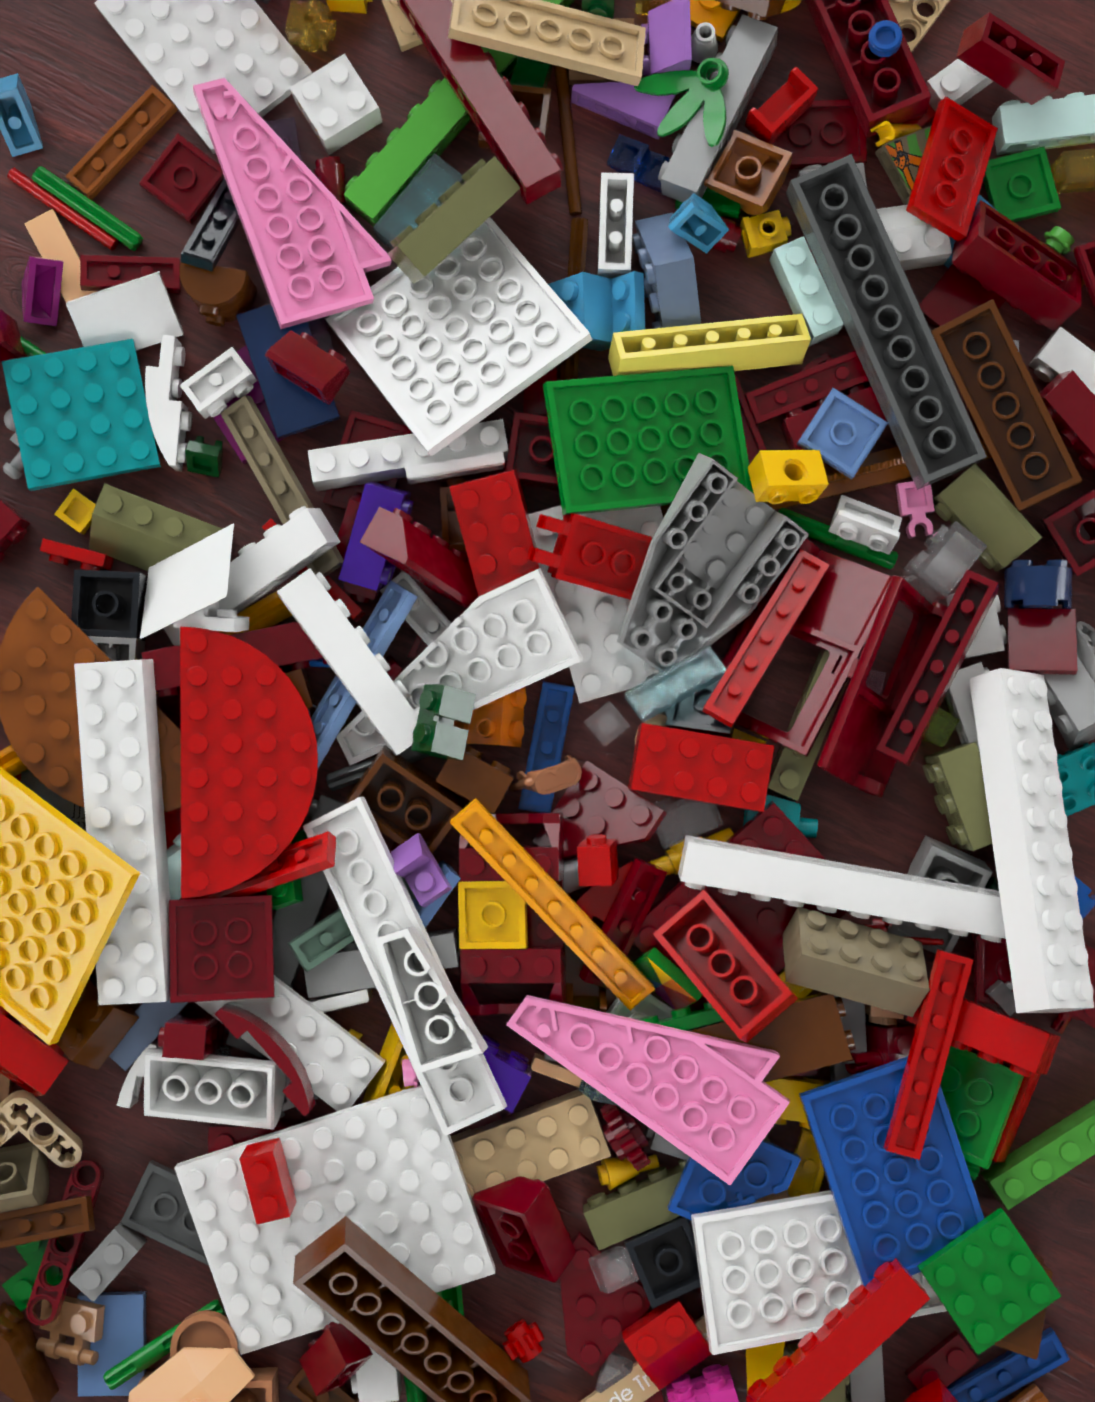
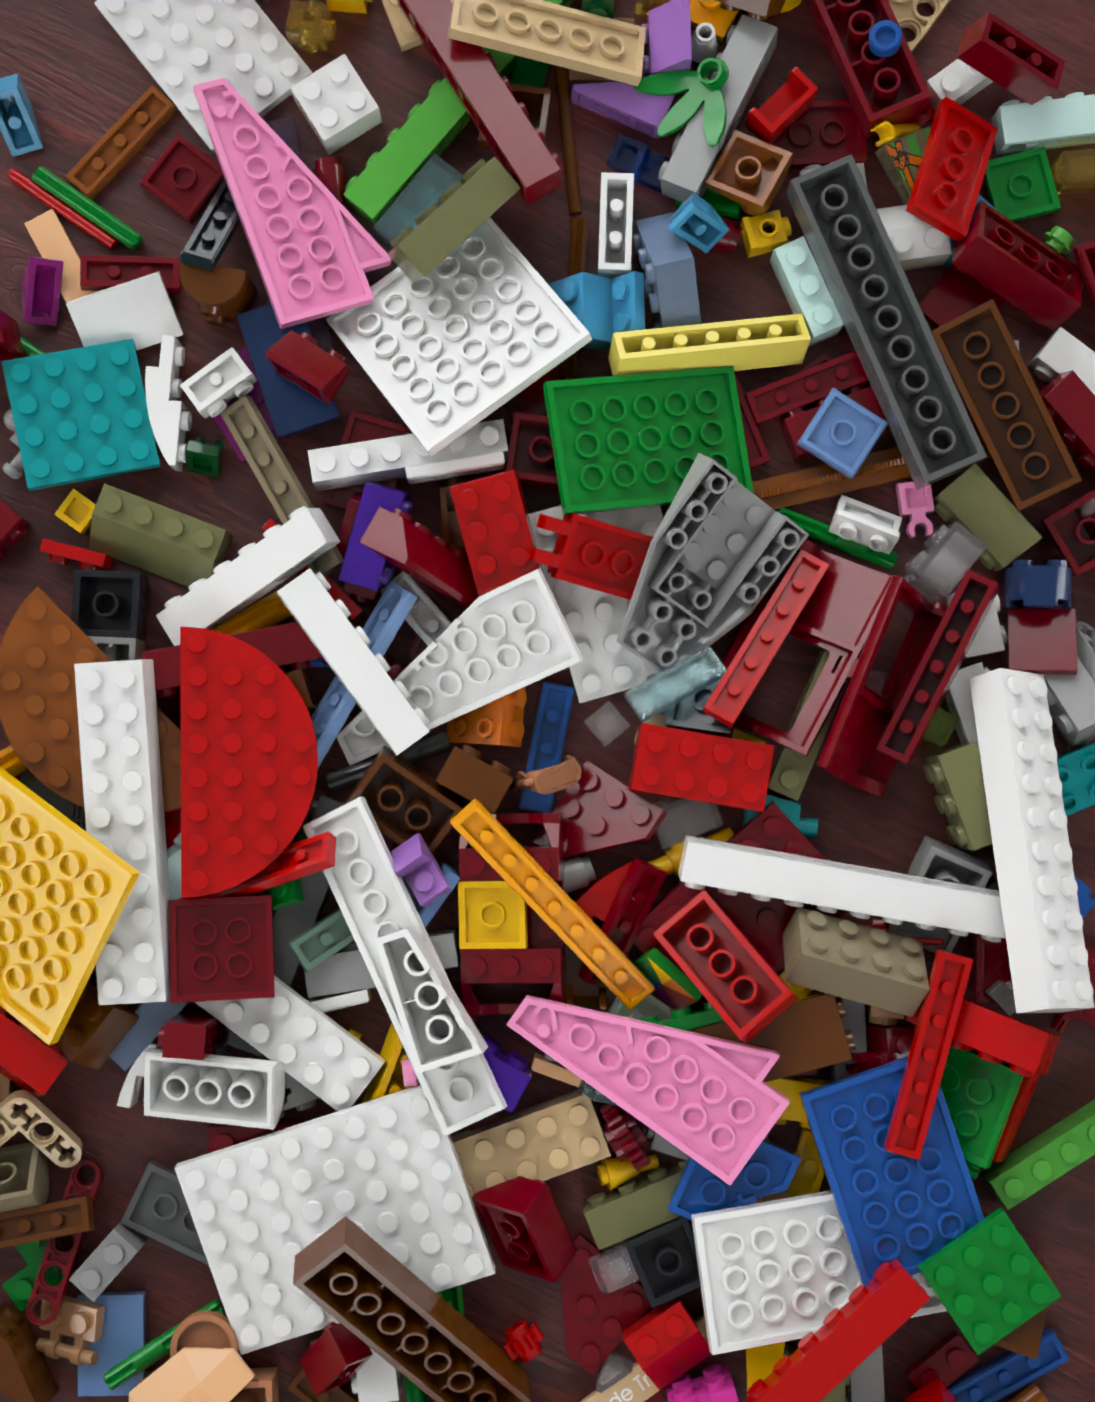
(187, 581): white sticker -> none
(215, 619): white slope -> none
(268, 1180): red brick -> none
(299, 1088): dark red slope -> none
(435, 723): piece -> none
(597, 861): red brick -> none
(787, 476): yellow brick -> none

